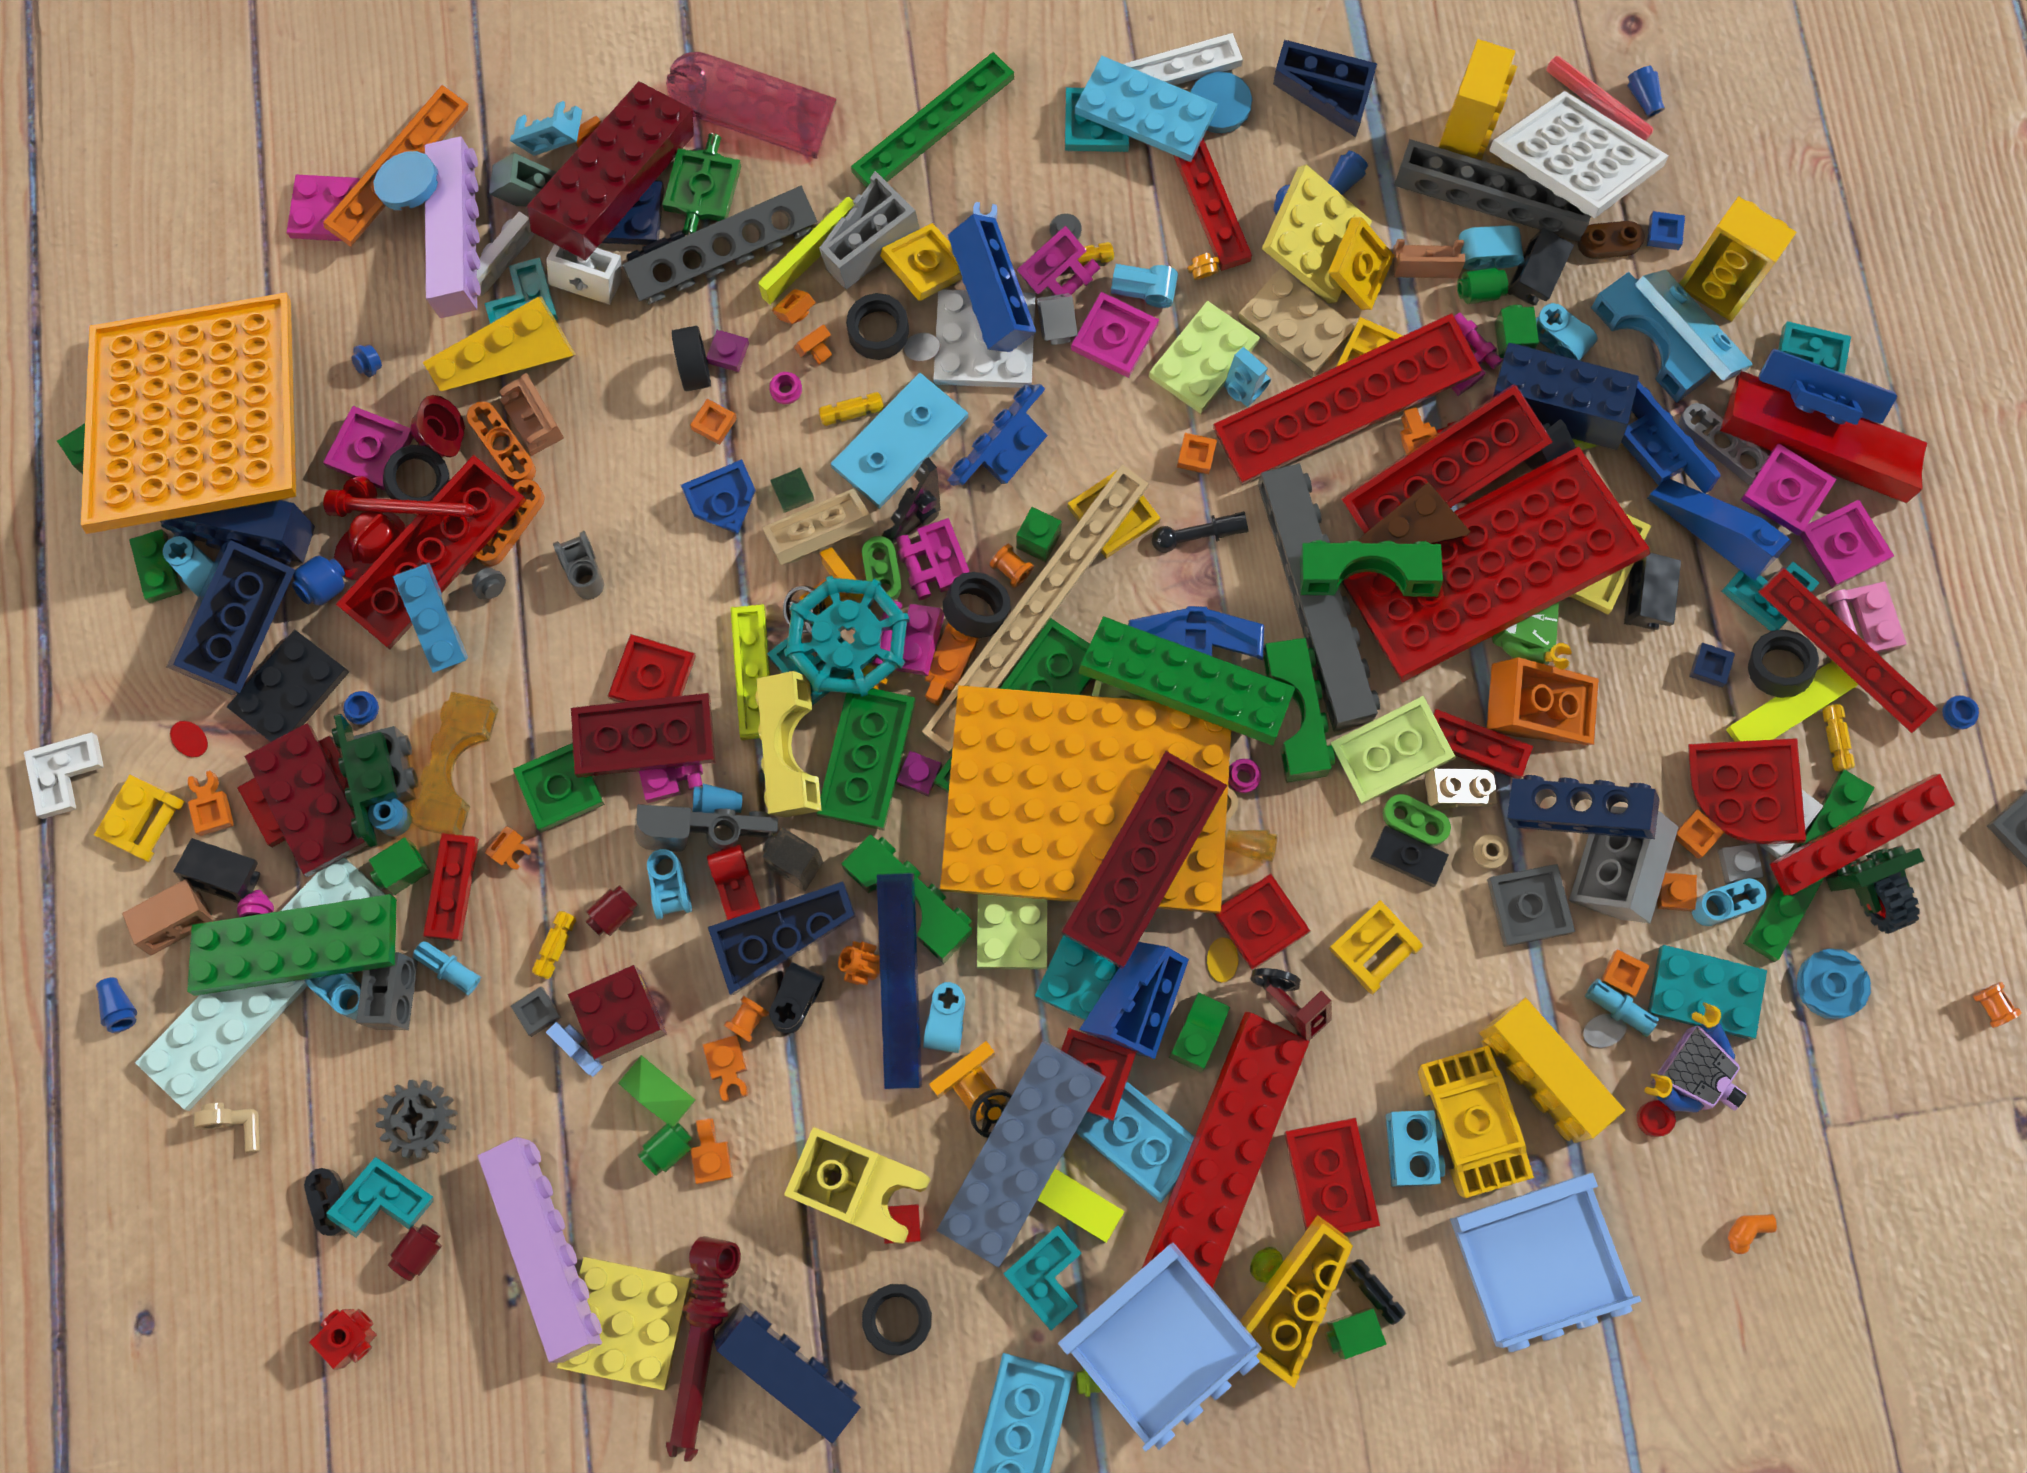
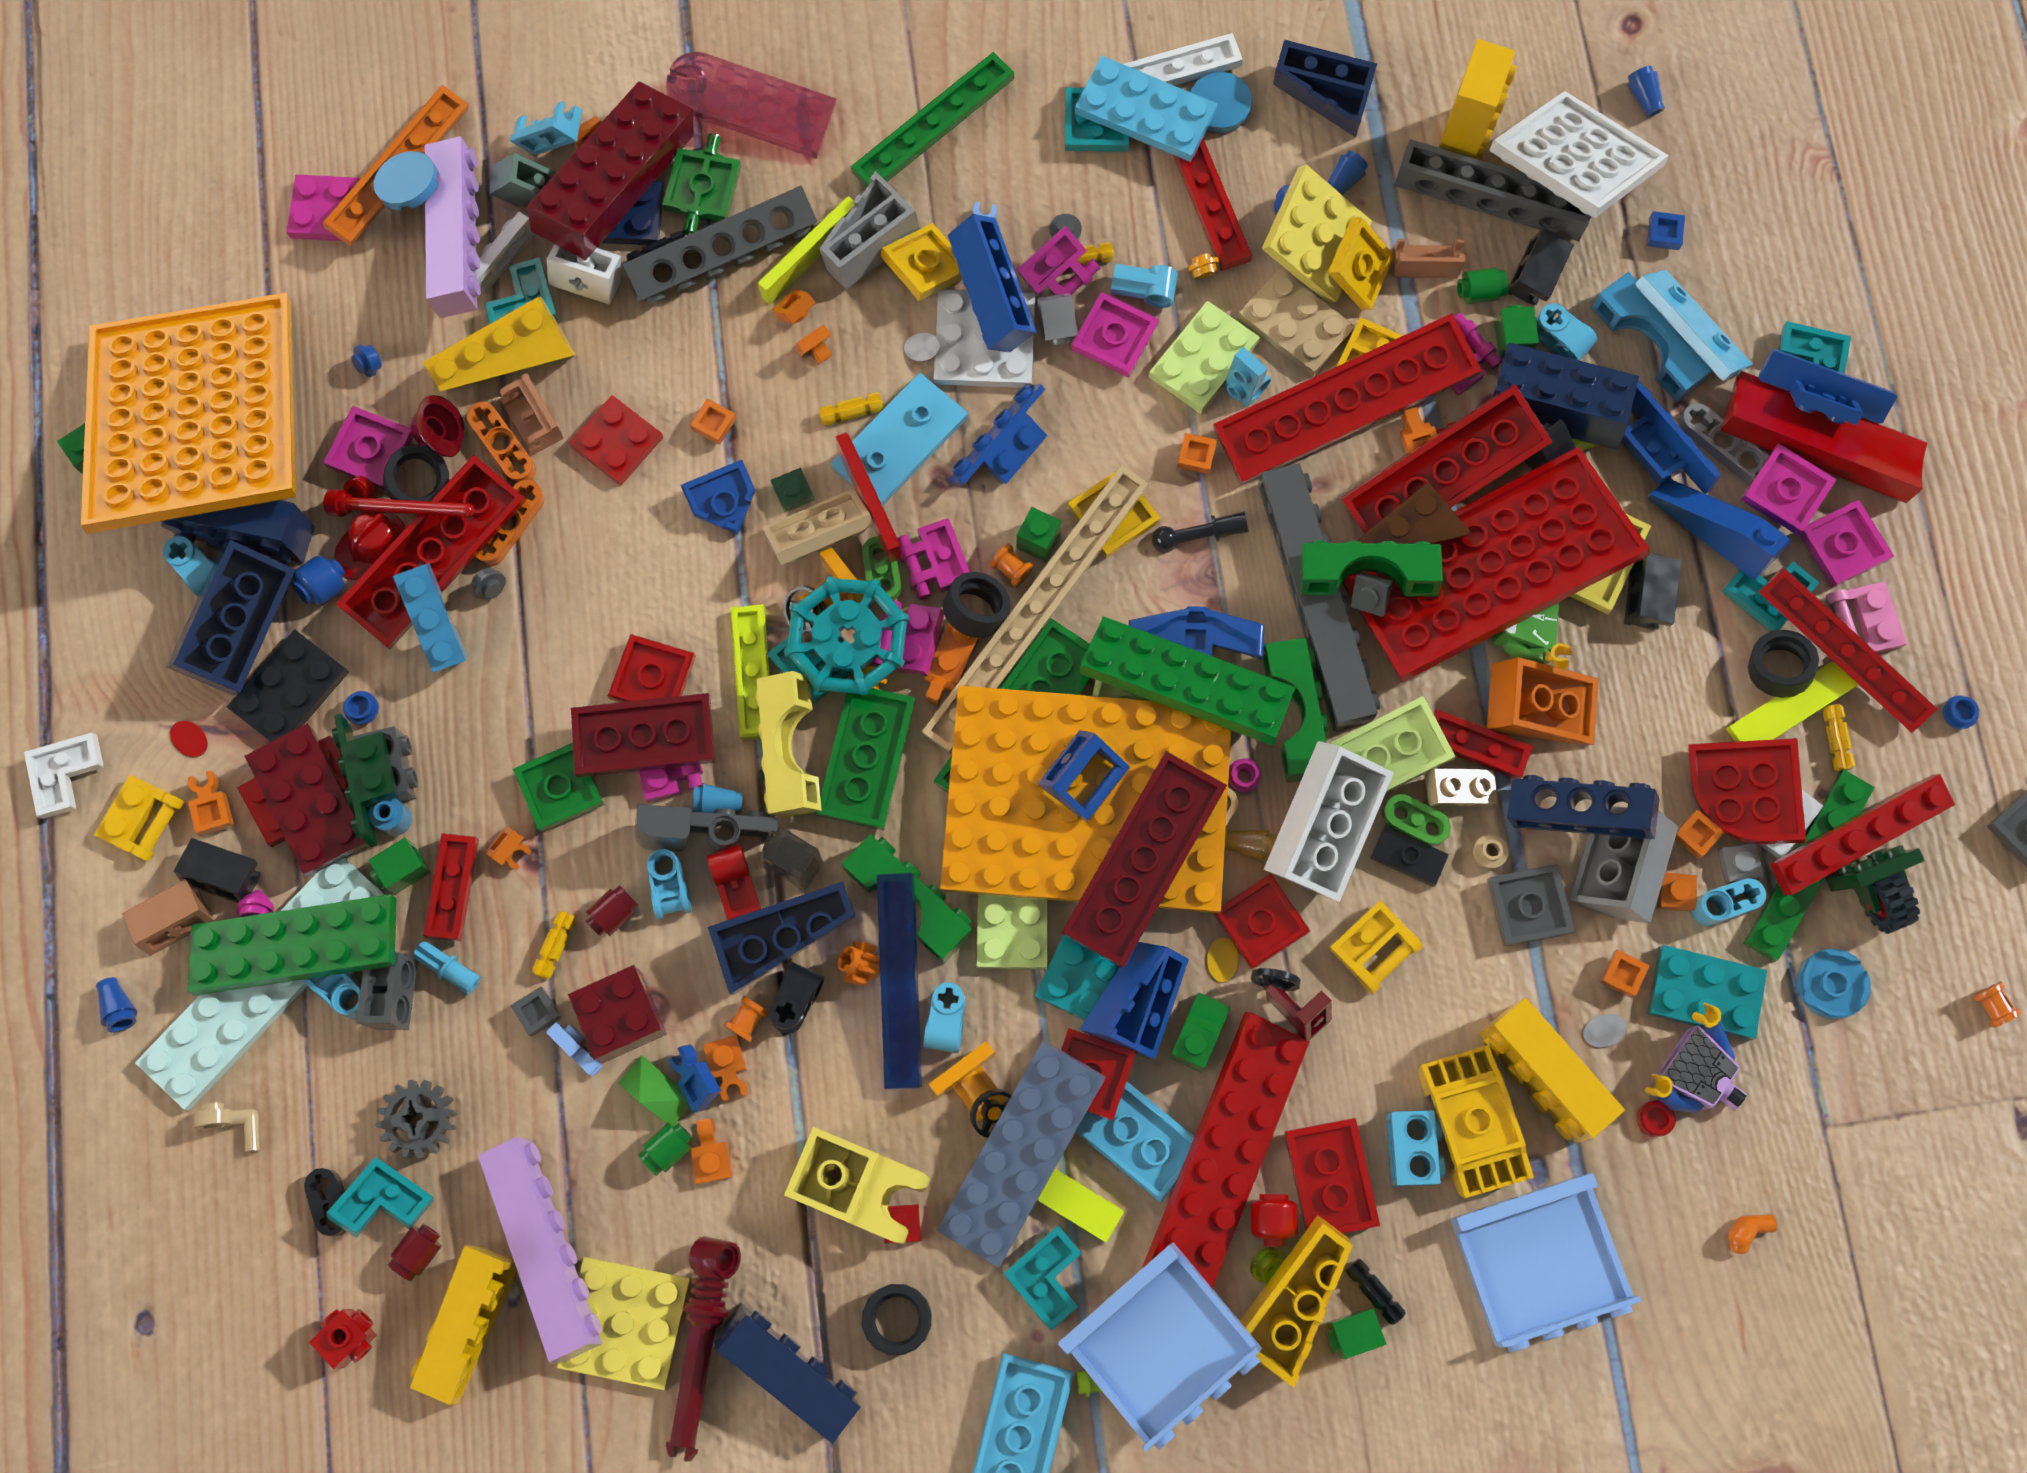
(154, 572): green plate -> none
(463, 1324): none -> yellow wedge
(464, 723): clear yellow arch -> none
(579, 561): dark grey piece -> none
(616, 440): none -> red plate
(691, 358): black tyre -> none
(697, 1080): none -> blue plate
(727, 350): magenta plate -> none
(785, 379): dark pink plate -> none
(868, 496): none -> red tile
(875, 303): black tyre -> none
(919, 505): black wing -> none
(919, 773): magenta plate -> none
(1069, 766): none -> blue tile
(1274, 1219): none -> red head
(1329, 820): none -> white brick
(1371, 594): none -> dark grey plate
(1492, 247): medium azure beam -> none
(1598, 97): coral axle -> none
(1613, 242): reddish brown plate -> none
(1621, 1007): medium azure pin -> none
(1712, 665): dark blue plate -> none
(1736, 258): yellow brick -> none

